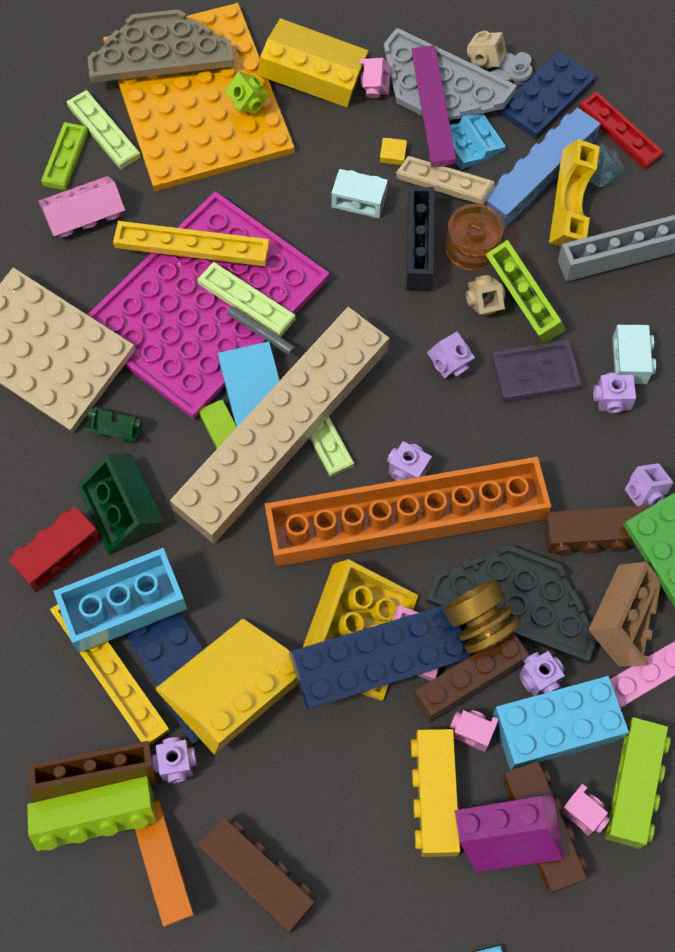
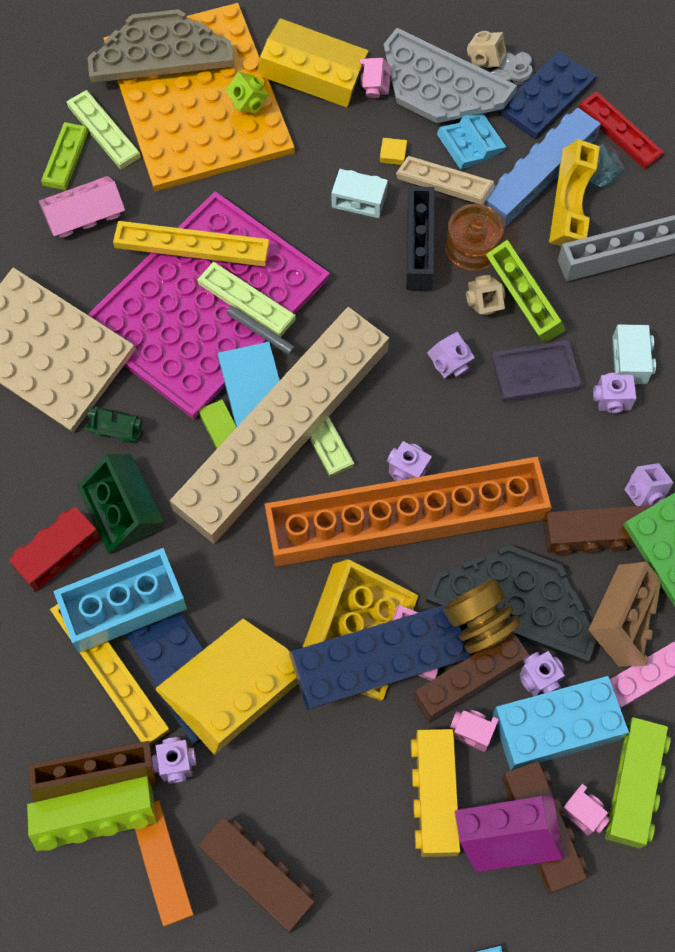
(433, 106): magenta tile -> none

